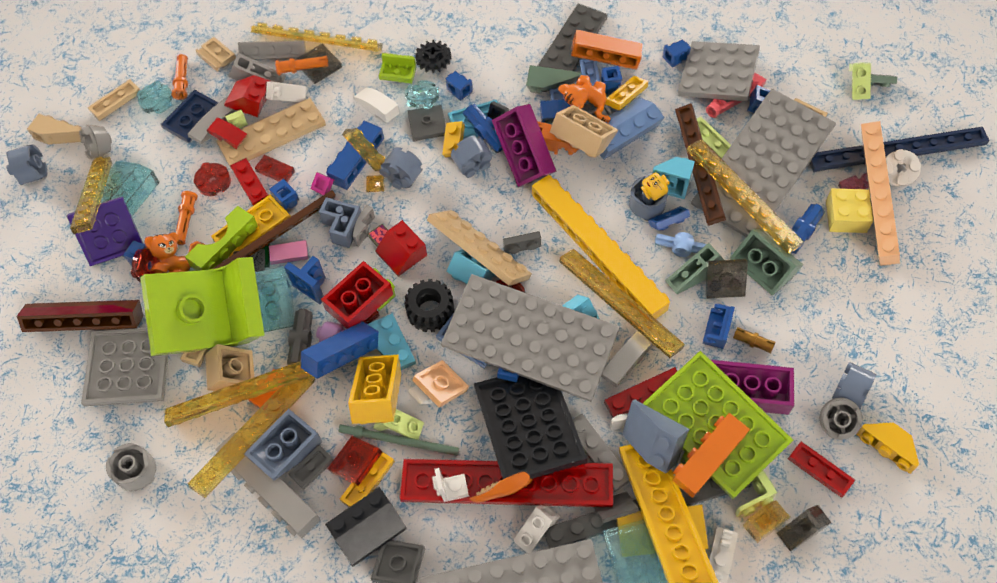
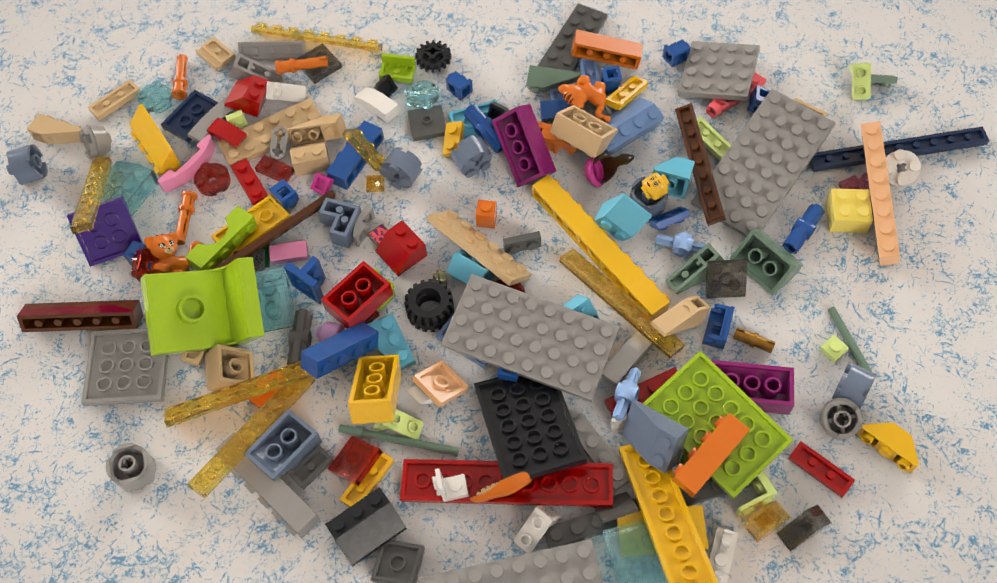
(153, 142): none -> yellow slope
(173, 180): none -> bright pink slope
(283, 144): none -> light grey beam
(309, 158): none -> tan slope
(318, 129): none -> tan slope
(386, 86): none -> black tile
(441, 276): none -> olive plate
(486, 213): none -> orange brick
(603, 167): none -> piece
(622, 217): none -> medium azure slope
(626, 393): none -> light blue axle
(682, 316): none -> tan slope
(745, 196): clear yellow plate -> none
(834, 349): none -> yellowish green plate
(848, 338): none -> sand green bar

